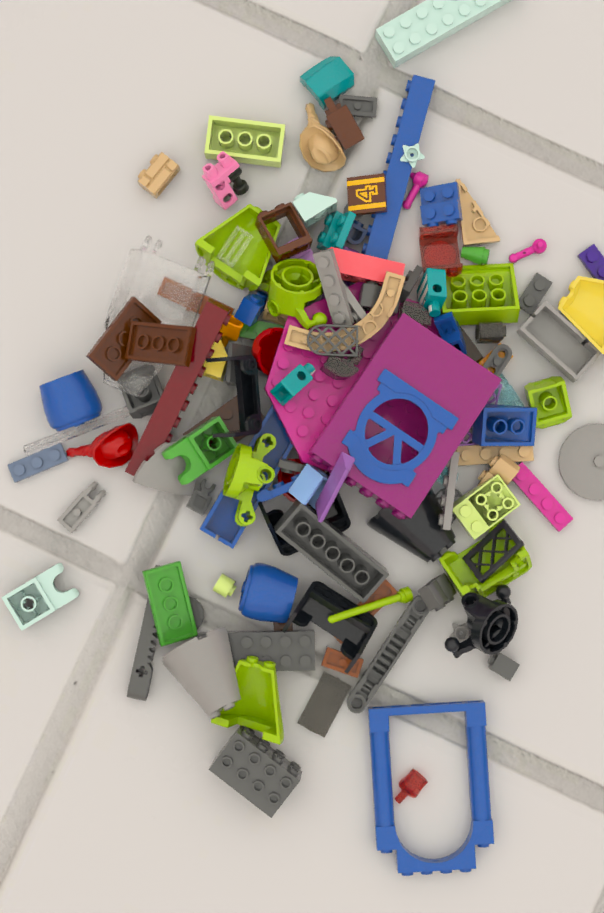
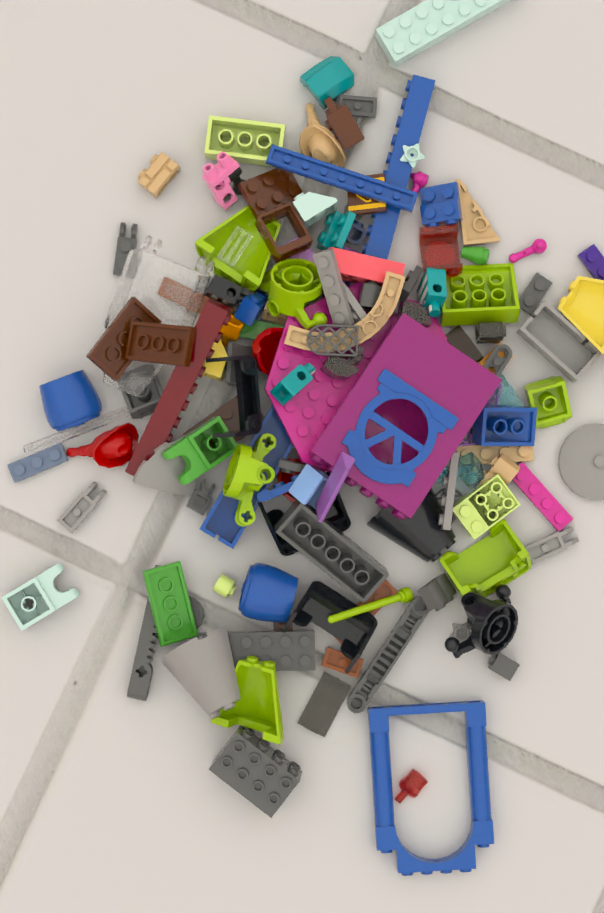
(123, 247): none -> dark grey hinge
(218, 290): none -> black torso
(269, 190): none -> reddish brown plate
(341, 178): none -> blue tile
(450, 331): blue brick -> none
(470, 469): none -> clear light blue brick
(476, 567): black window -> none
(549, 545): none -> light grey hinge

